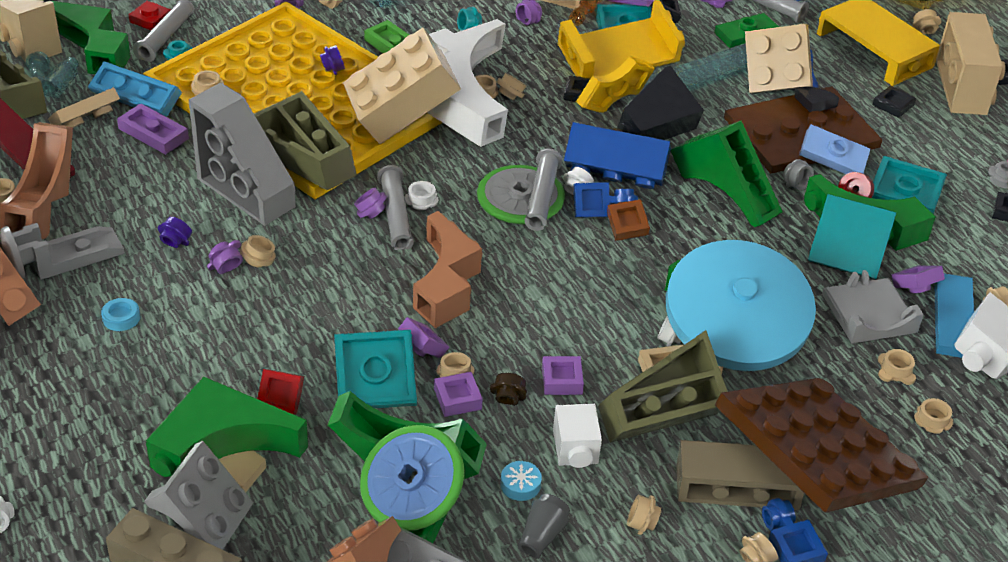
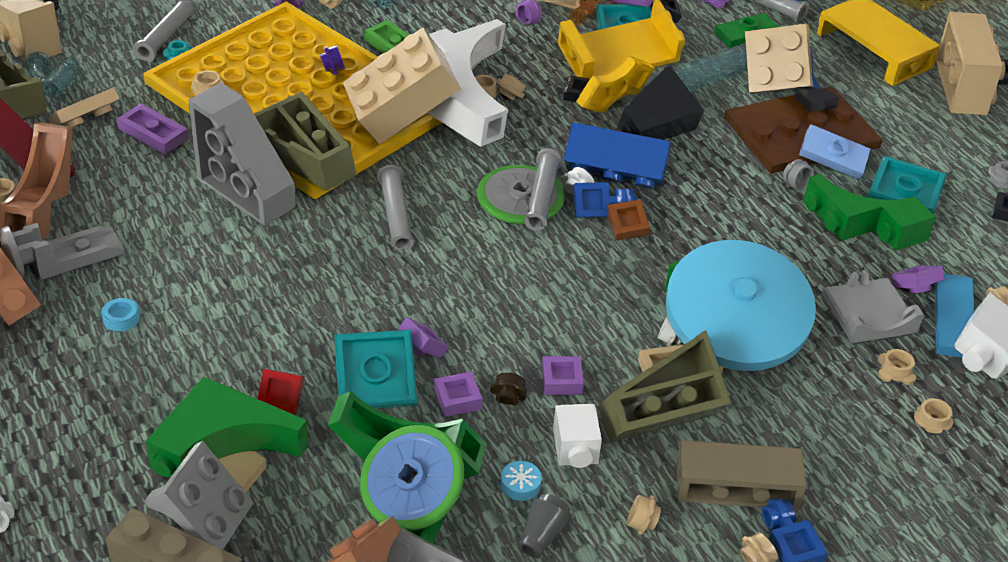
(94, 32): green arch -> none
(135, 88): dark azure tile -> none
(148, 15): red plate -> none
(174, 232): dark purple plate -> none
(225, 257): medium lavender plate -> none
(258, 251): tan plate -> none
(370, 203): medium lavender plate -> none
(421, 195): white plate -> none
(445, 289): nougat arch -> none
(454, 364): tan plate -> none
(468, 18): teal plate -> none
(730, 163): green arch -> none
(821, 443): reddish brown plate -> none
(851, 236): teal tile -> none
(855, 180): tile -> none
(894, 101): black tile -> none
(926, 21): tan plate -> none

